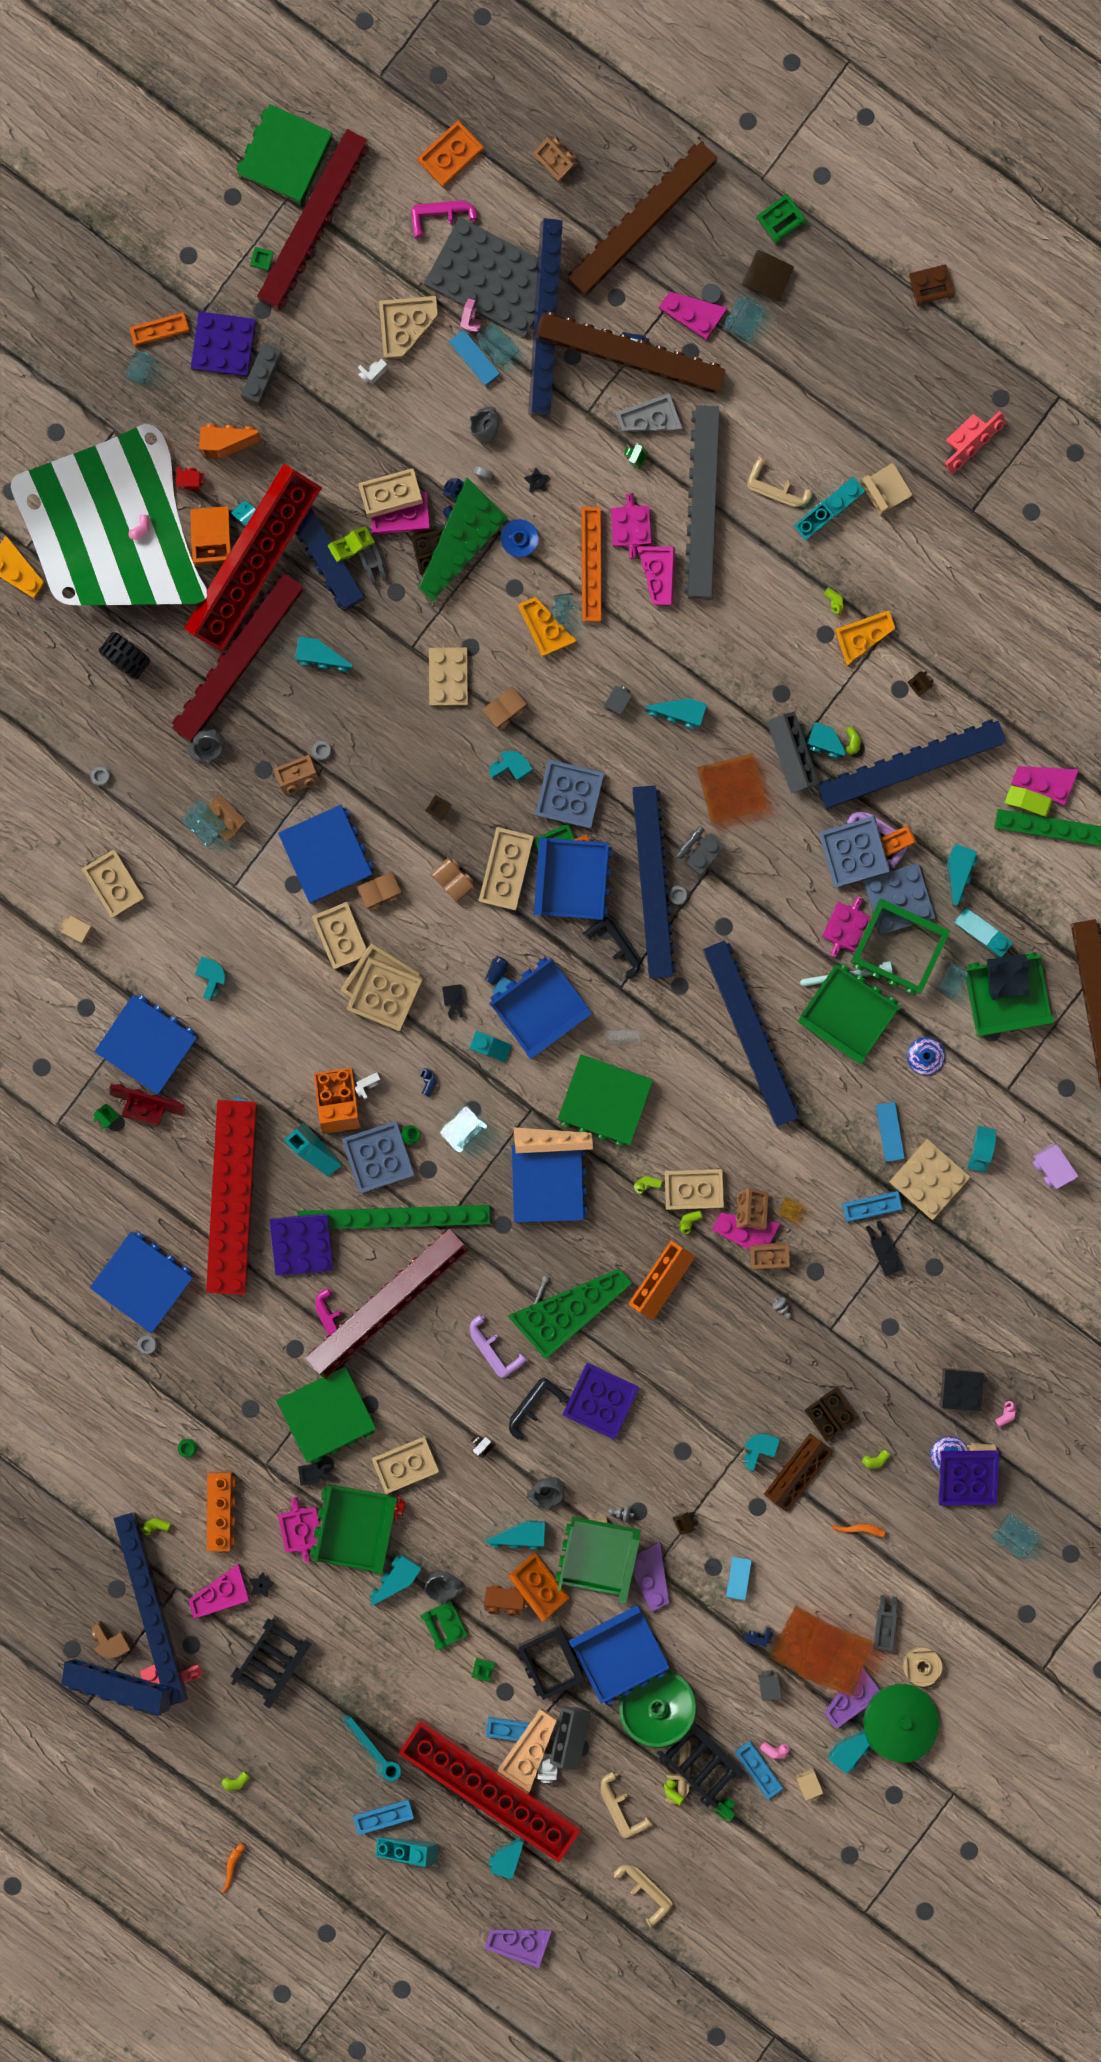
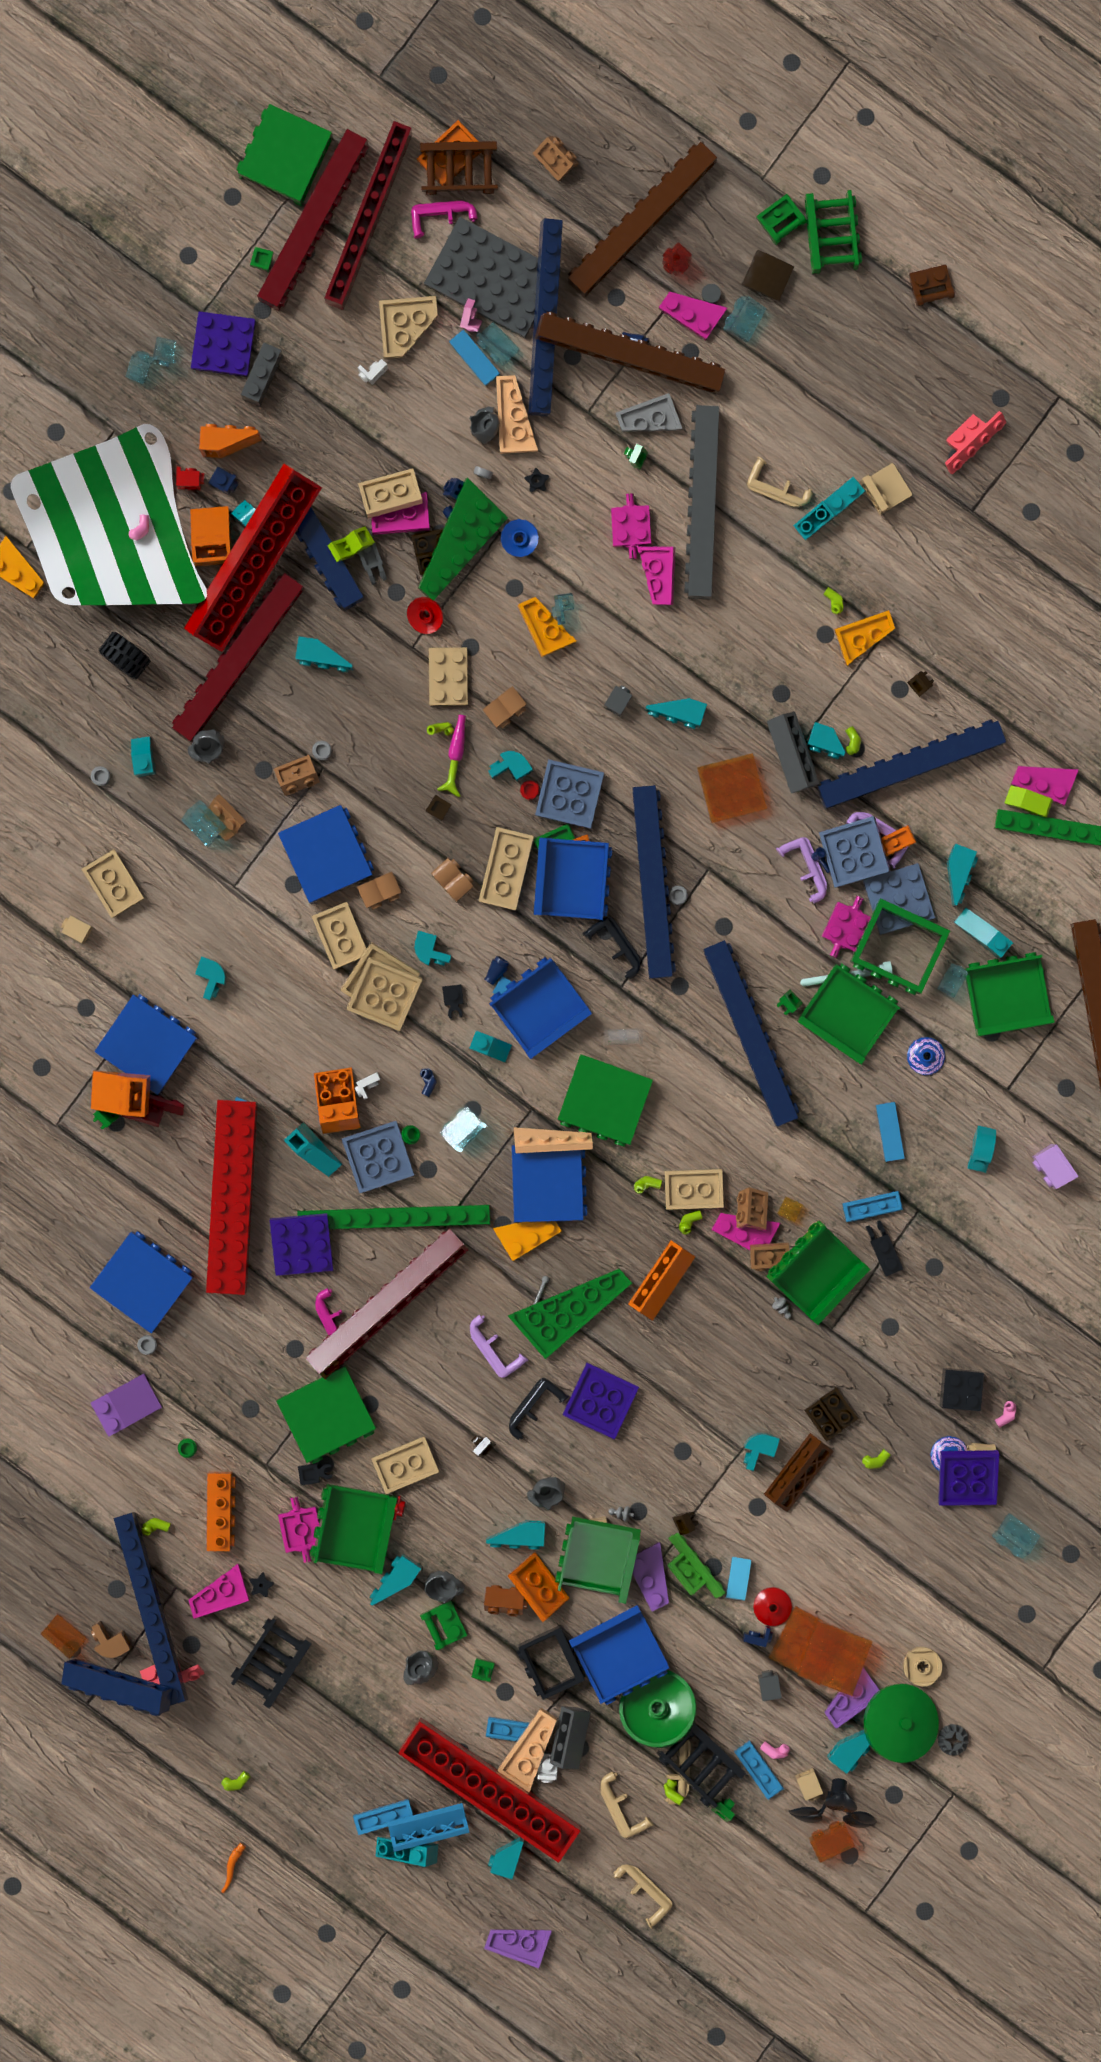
(63, 1636): none -> clear orange panel
(120, 1093): none -> orange slope
(126, 1405): none -> medium lavender slope
(142, 757): none -> teal slope
(159, 329): orange tile -> none
(164, 351): none -> clear light blue bracket
(224, 481): none -> dark blue bracket
(368, 215): none -> dark red brick
(385, 1768): teal piece -> none
(418, 618): none -> red dish
(420, 1667): none -> dark grey hair
(425, 951): none -> teal brick
(427, 1824): none -> dark azure fence
(440, 727): none -> lime arm
(455, 754): none -> dark pink piece
(468, 150): none -> reddish brown fence
(514, 426): none -> light nougat wing
(525, 1236): none -> light orange wing
(529, 790): none -> red tile
(591, 563): orange plate -> none
(682, 259): none -> clear red brick
(690, 1569): none -> bright green bracket
(704, 854): dark grey brick -> none
(768, 1597): none -> red dish
(790, 1001): none -> green tile
(813, 866): none -> lavender piece
(815, 224): none -> green fence
(817, 1272): none -> green panel
(818, 856): none -> dark blue hand
(831, 1841): none -> clear orange brick
(838, 1800): none -> black plant
(868, 1528): orange animal -> none
(885, 1625): dark grey hinge -> none
(929, 1179): tan plate -> none
(948, 1732): none -> dark grey gear
(1008, 976): black brick -> none

